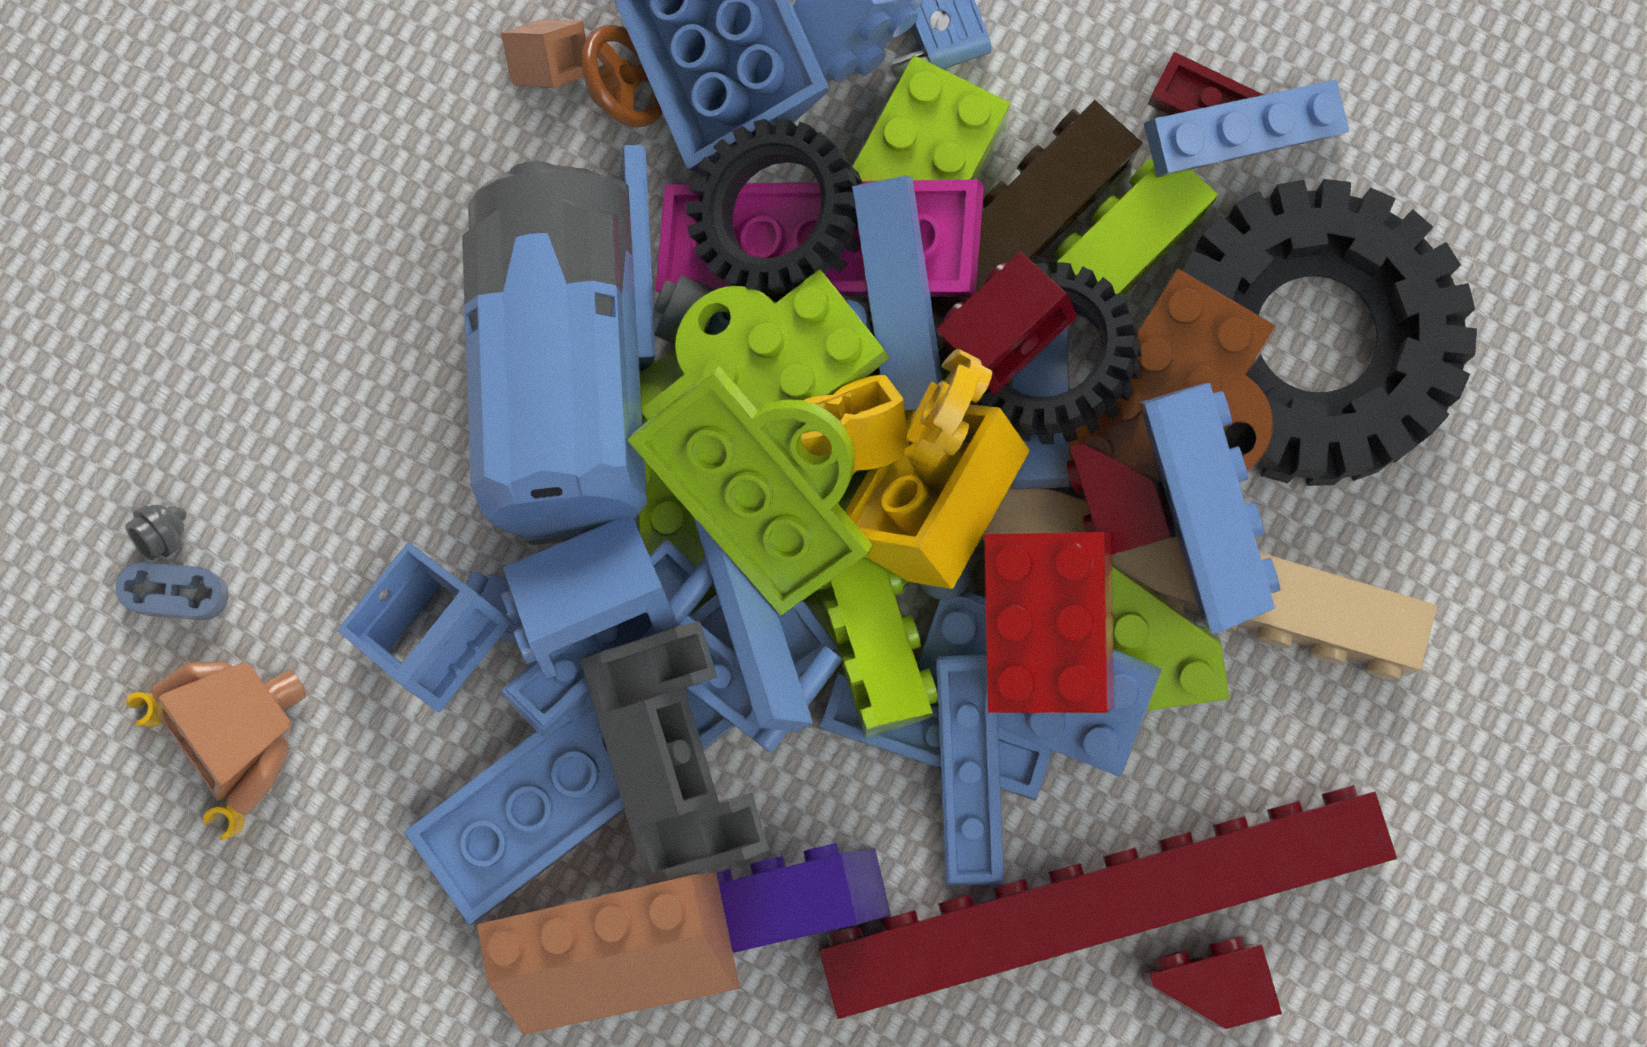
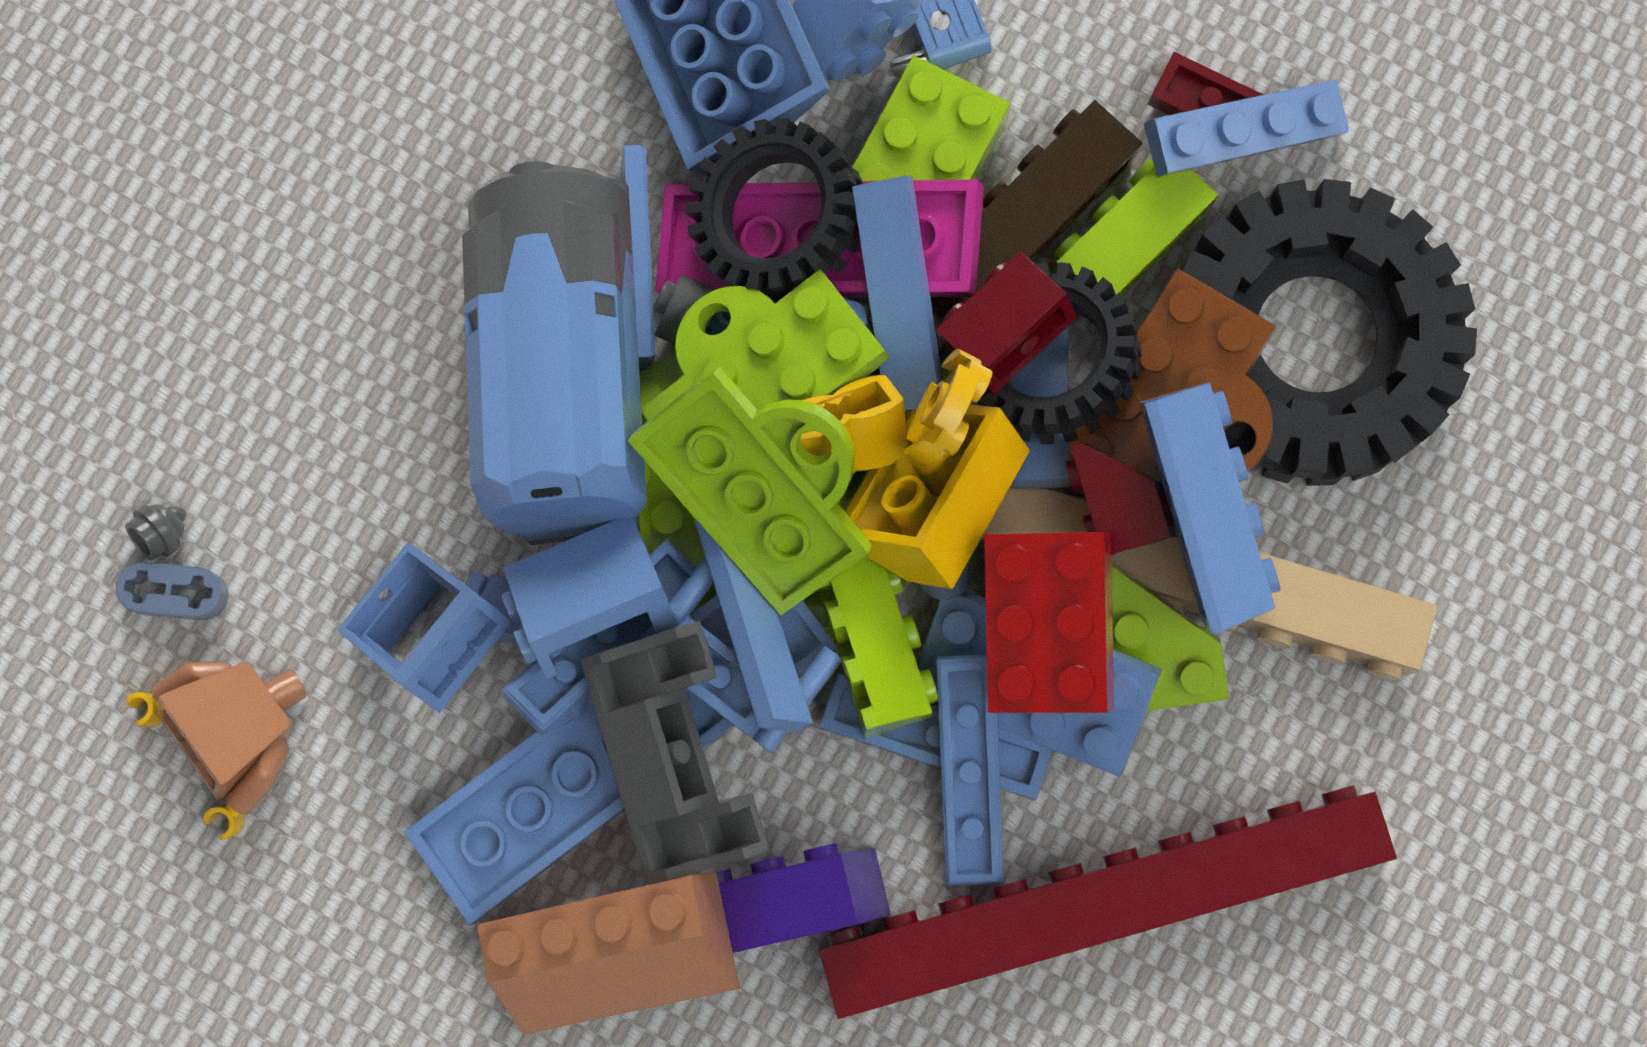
(544, 52): nougat panel -> none
(614, 81): dark orange piece -> none
(1222, 987): dark red slope -> none

